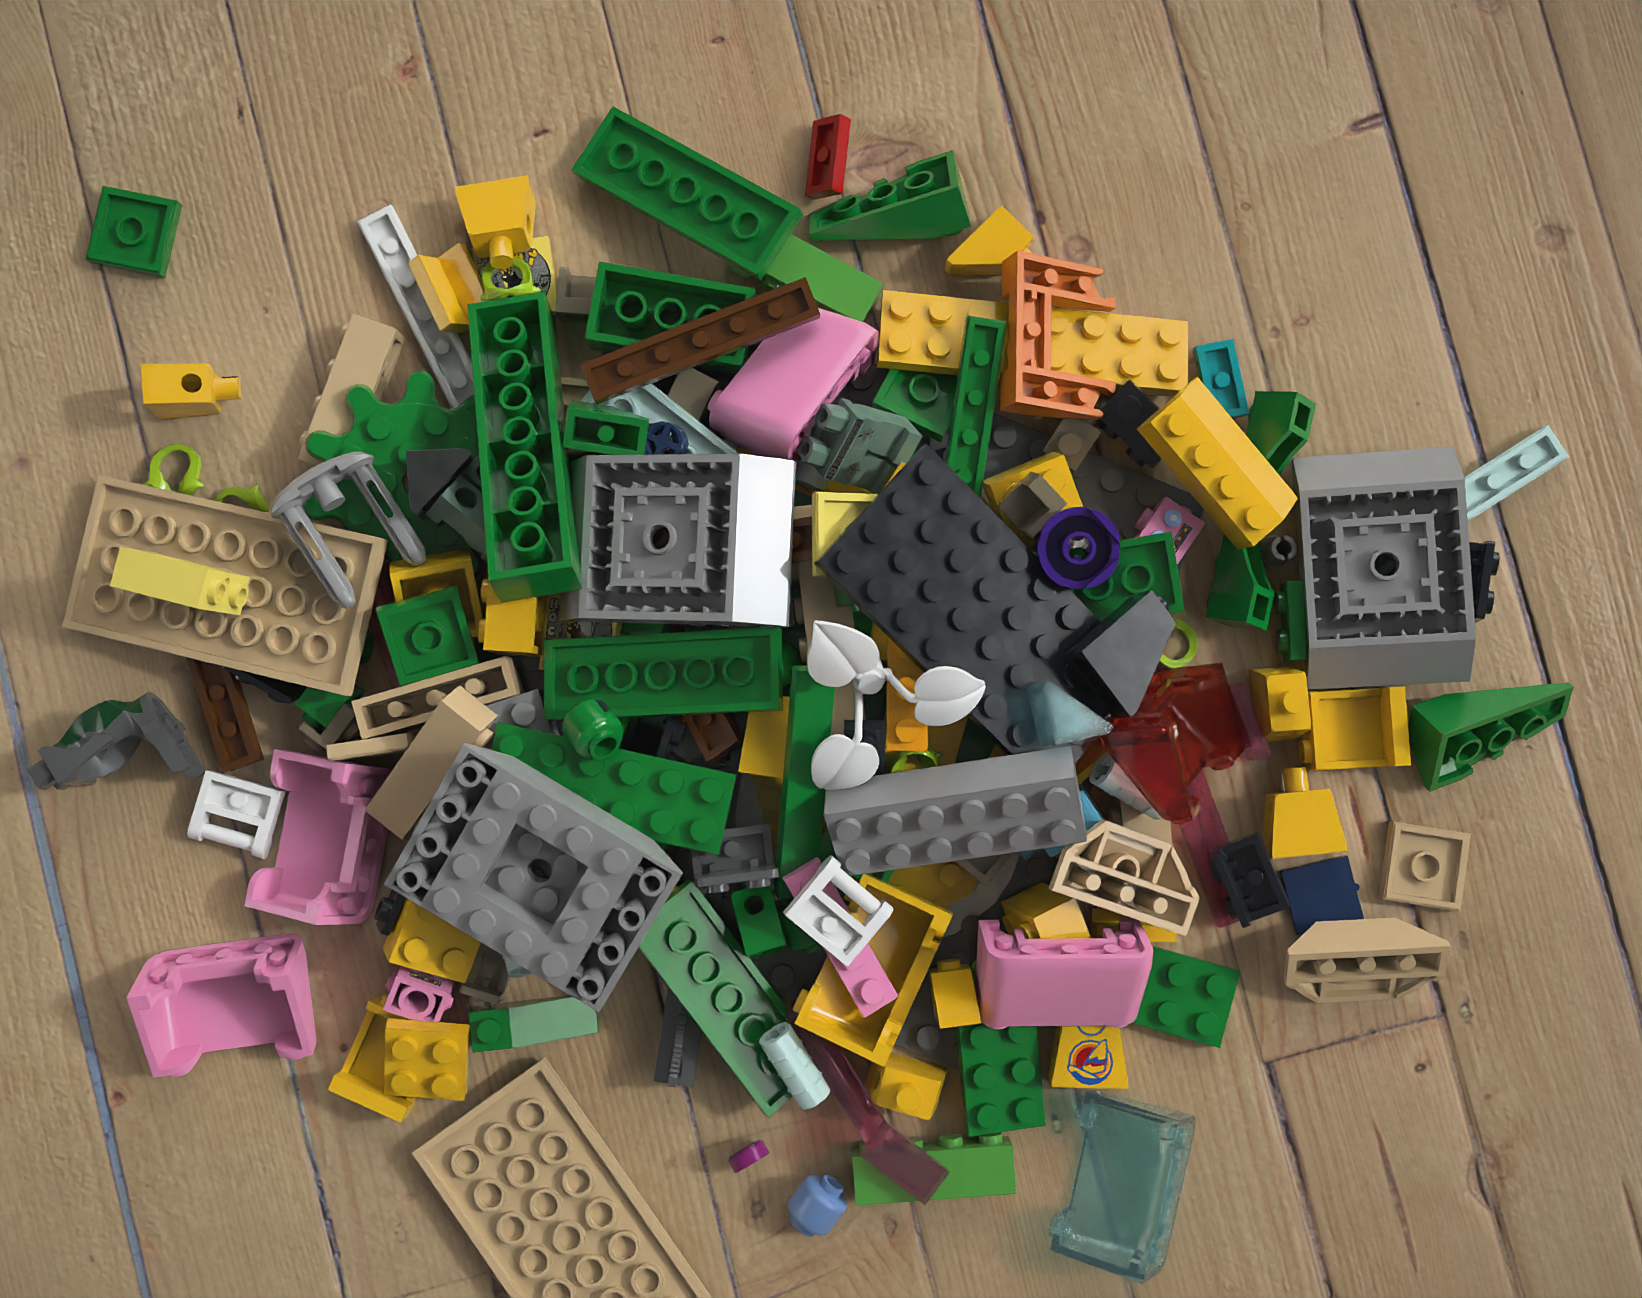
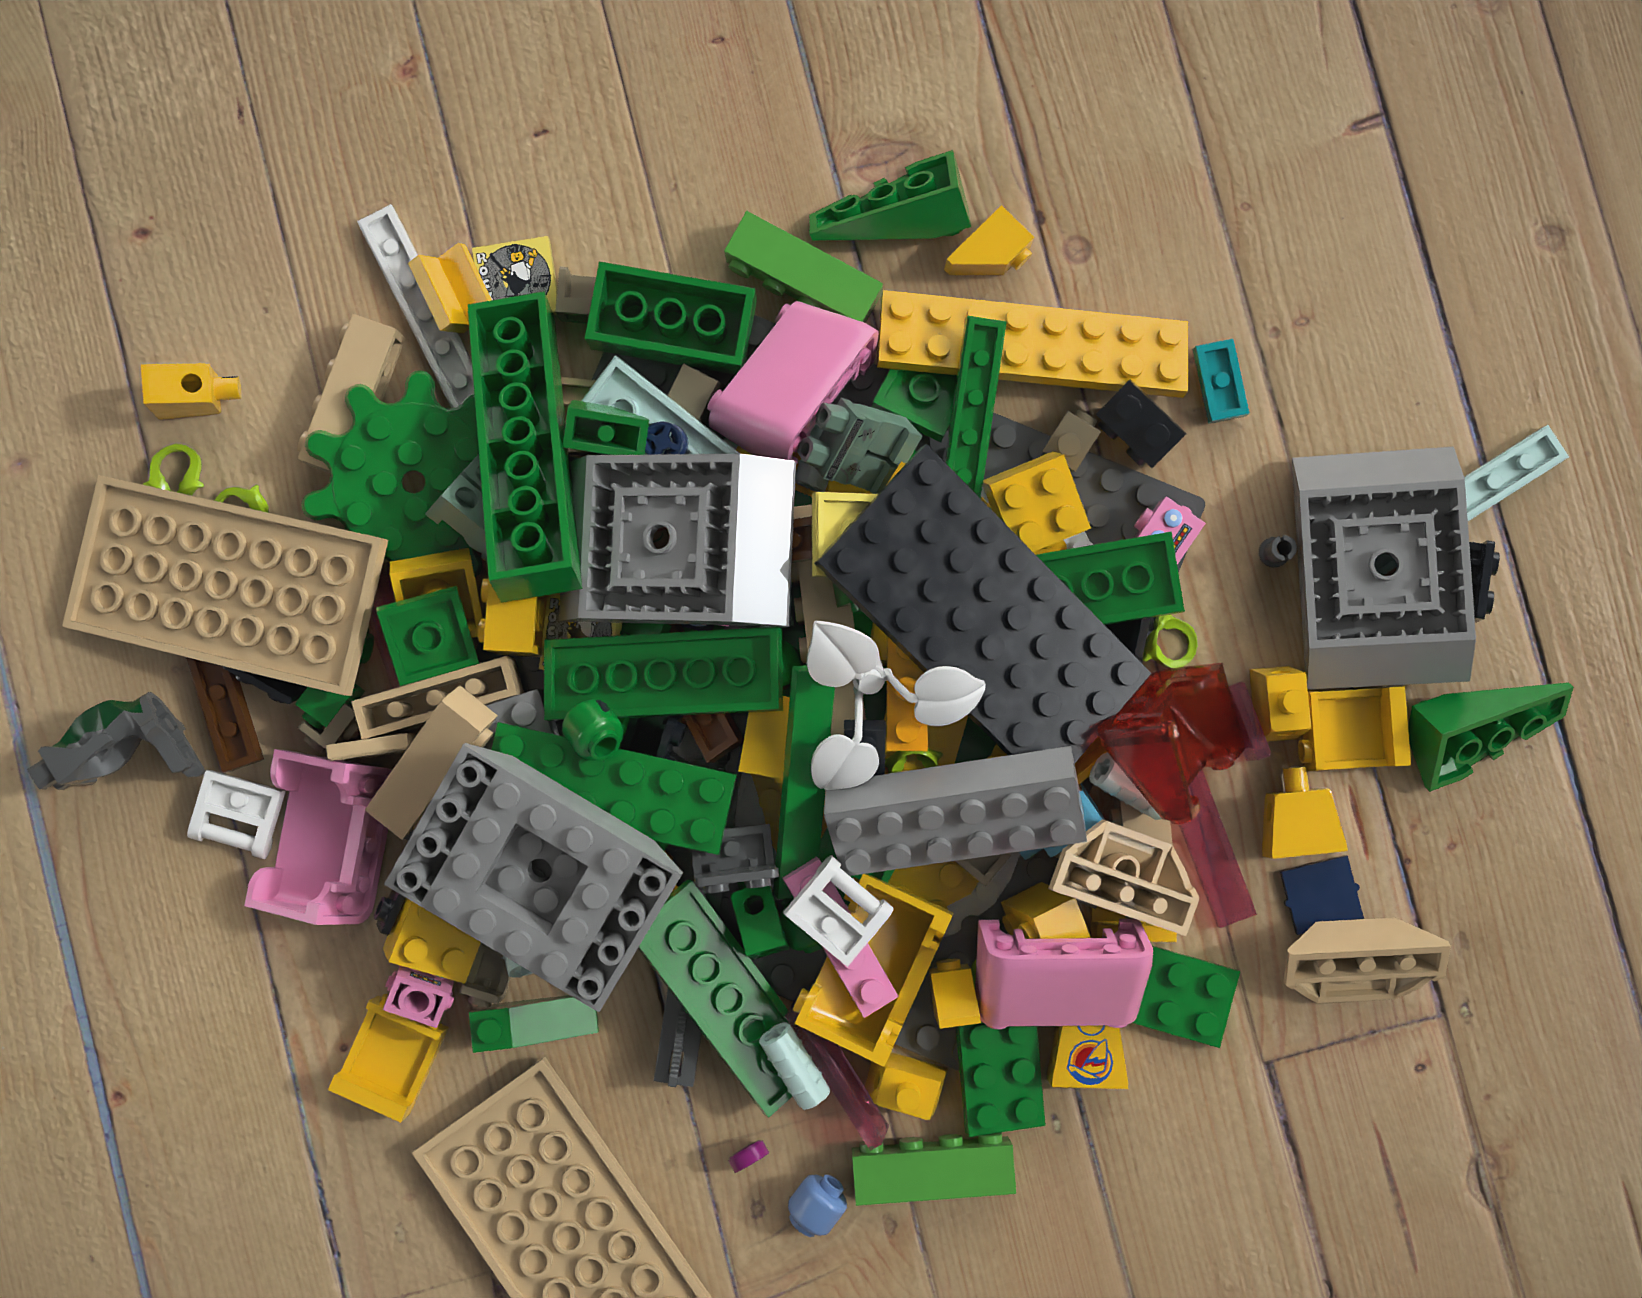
(133, 231): green tile -> none
(180, 581): light yellow window -> none
(223, 1000): bright pink windscreen -> none
(321, 483): light grey piece -> none
(426, 1059): yellow plate -> none
(432, 473): pearl dark grey slope -> none
(495, 293): lime piece -> none
(498, 218): yellow torso -> none
(687, 192): green plate -> none
(700, 340): reddish brown plate -> none
(827, 156): red plate -> none
(904, 1162): clear pink tile -> none
(1029, 385): orange wedge -> none
(1031, 504): dark tan panel -> none
(1061, 717): clear light blue slope -> none
(1100, 550): dark purple brick -> none
(1124, 652): slope -> none
(1125, 1186): clear light blue windscreen -> none
(1219, 465): yellow slope -> none
(1241, 589): green arch -> none
(1248, 879): black bracket -> none
(1292, 637): green plate -> none
(1424, 866): tan tile -> none

